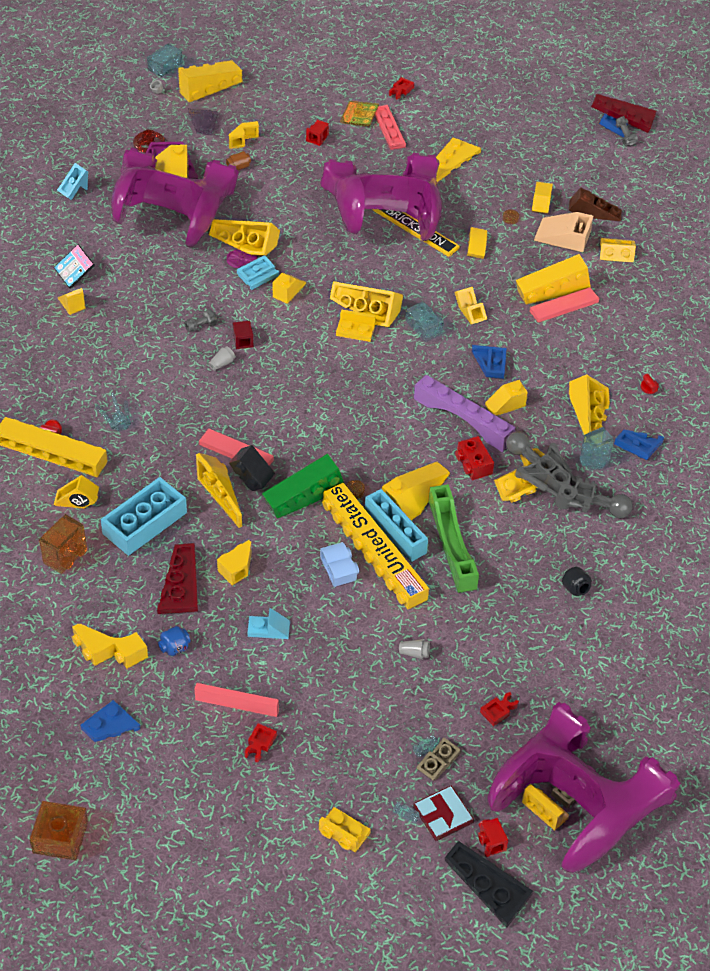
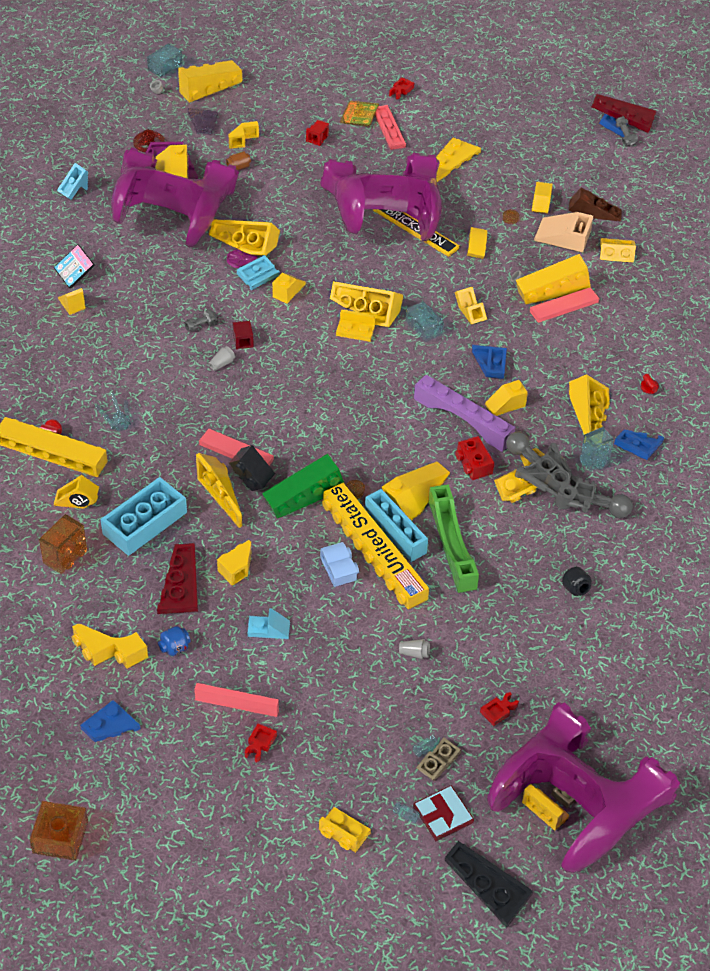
(492, 836): red brick -> none

